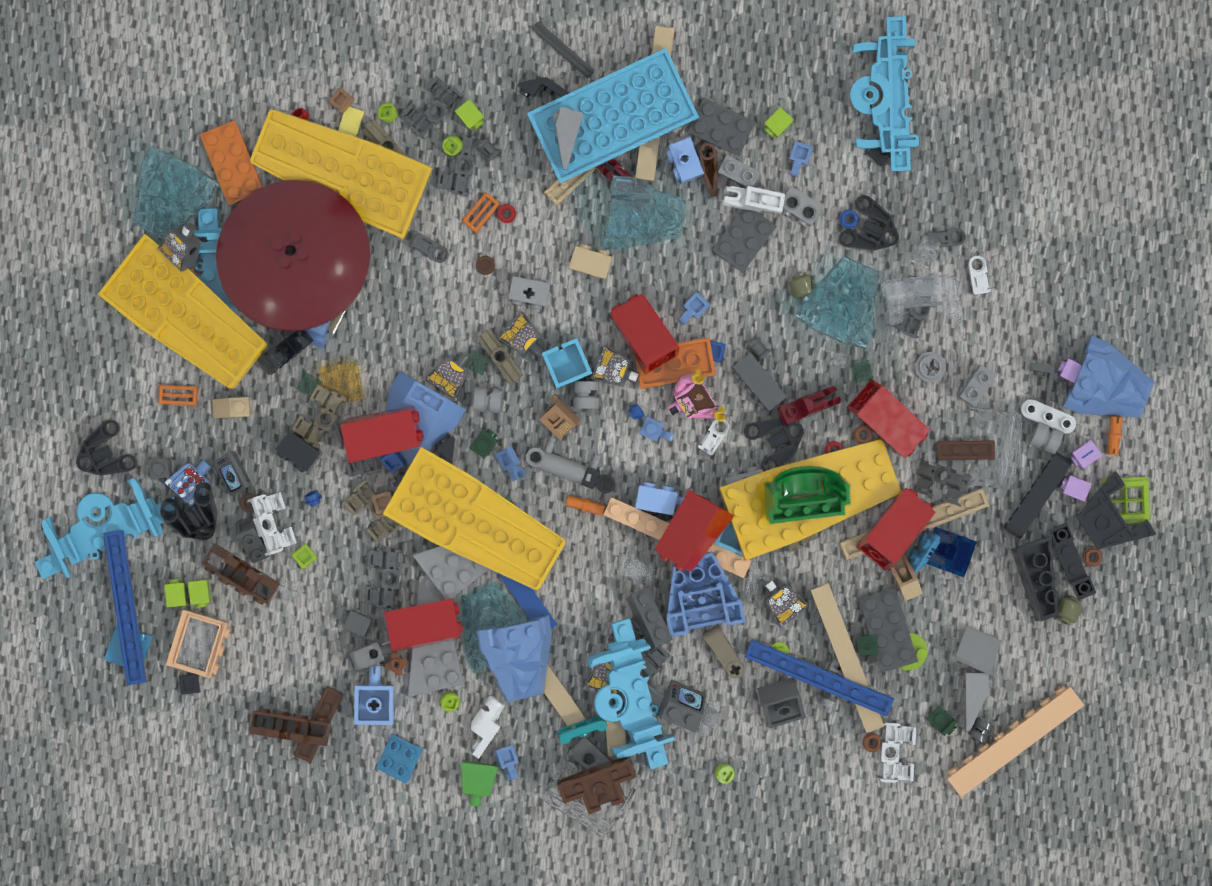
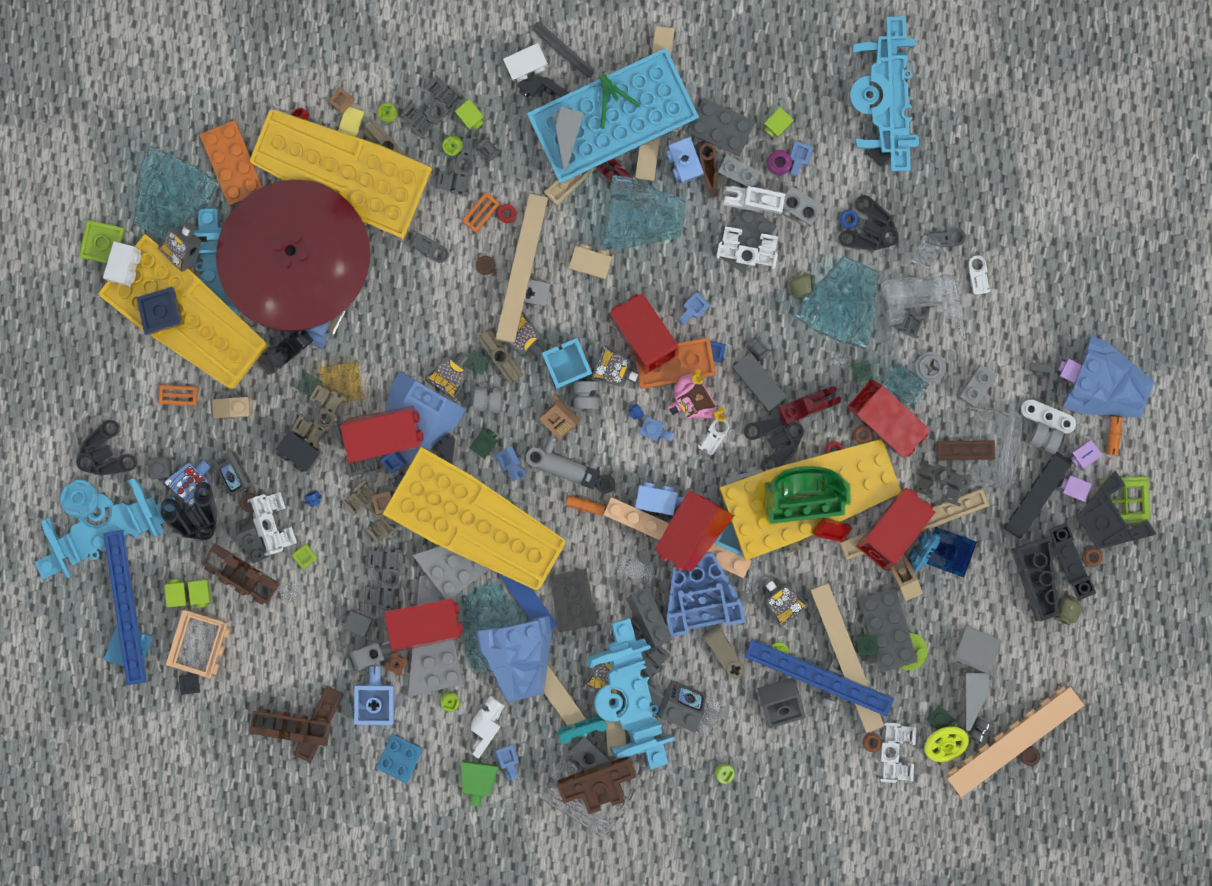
(79, 498): none -> medium azure tile
(98, 240): none -> lime tile
(122, 264): none -> white brick
(159, 311): none -> dark blue plate
(521, 268): none -> tan tile
(525, 63): none -> white brick
(573, 600): none -> clear smoke plate
(610, 89): none -> green plant
(764, 256): none -> white piece
(779, 162): none -> magenta head
(832, 530): none -> red tile
(905, 385): none -> clear light blue brick
(946, 745): none -> neon yellow plate
(1030, 756): none -> reddish brown tile

